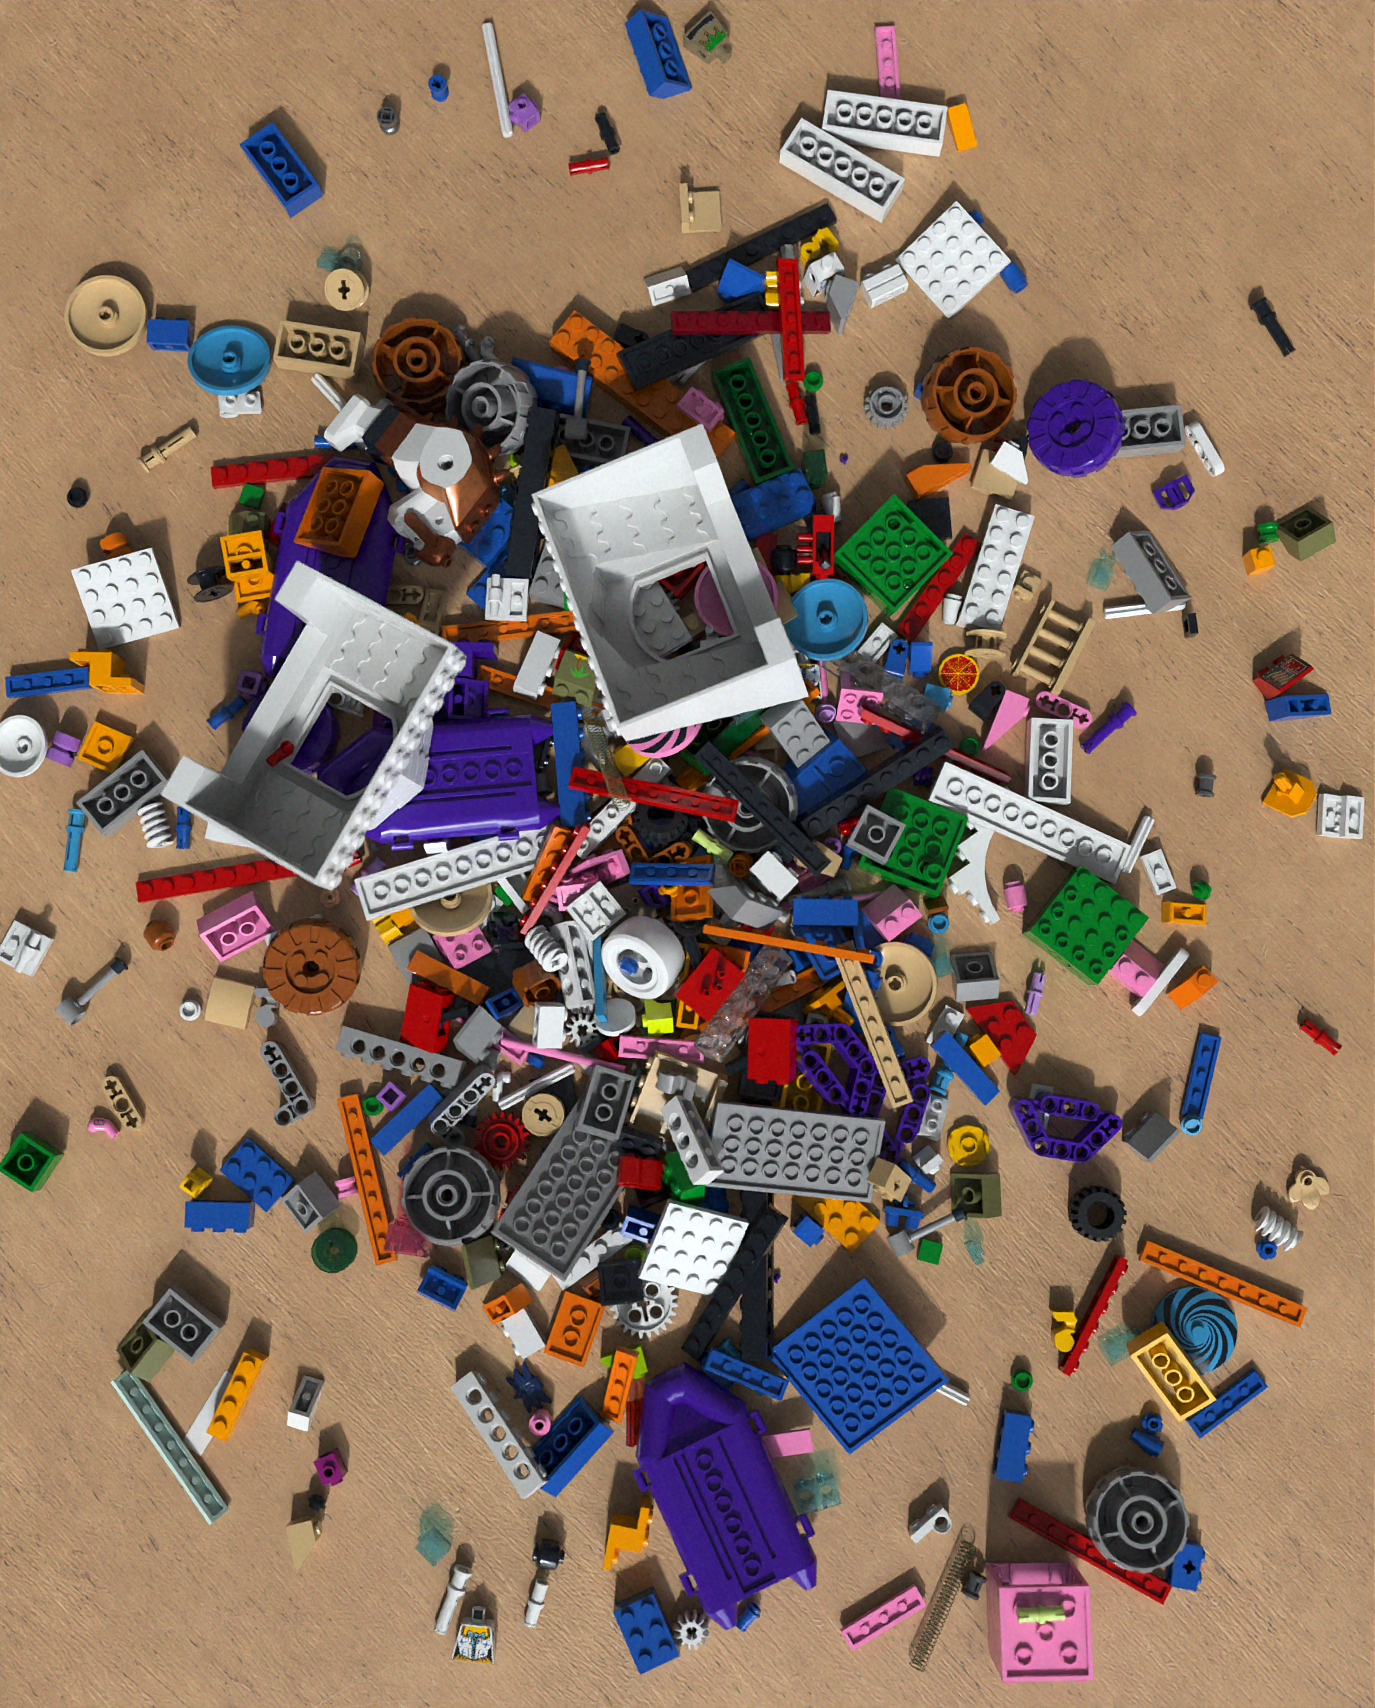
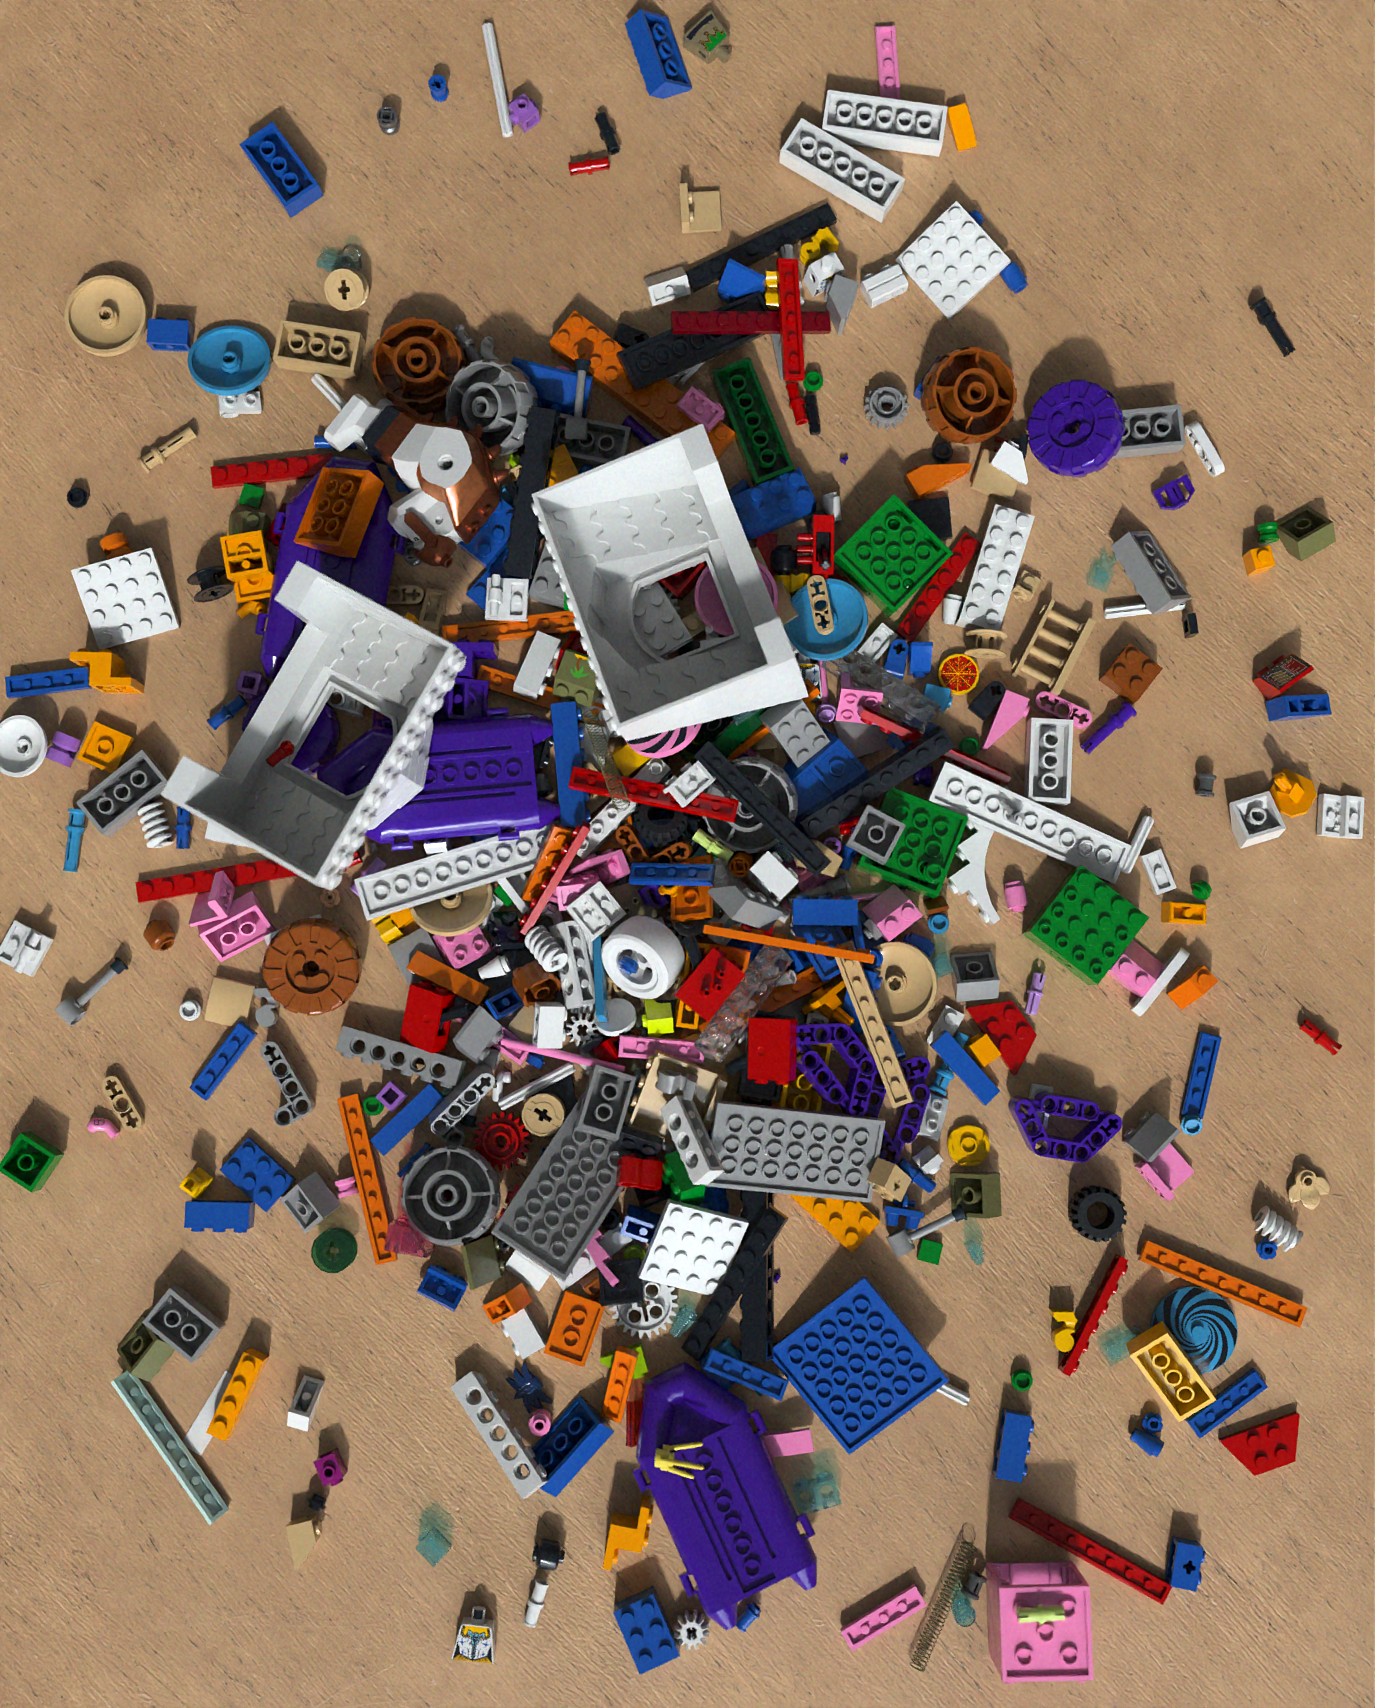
(215, 903): none -> bright pink bracket
(223, 1060): none -> blue tile
(455, 1589): white pin -> none
(496, 967): none -> white cone
(601, 1258): none -> bright pink slope
(665, 1459): none -> light yellow plant
(684, 1319): none -> clear light blue cone
(689, 783): none -> white bracket
(807, 1229): blue slope -> none
(812, 592): none -> tan beam
(814, 468): clear green brick -> none
(870, 930): none -> light grey plate
(921, 1527): white plate -> none
(963, 1617): none -> clear light blue wheel
(1012, 814): none -> light grey hand
(1113, 1515): light grey wheel -> none
(1130, 674): none -> dark orange brick
(1165, 1172): none -> bright pink bracket
(1255, 819): none -> white slope
(1266, 1444): none -> red wing

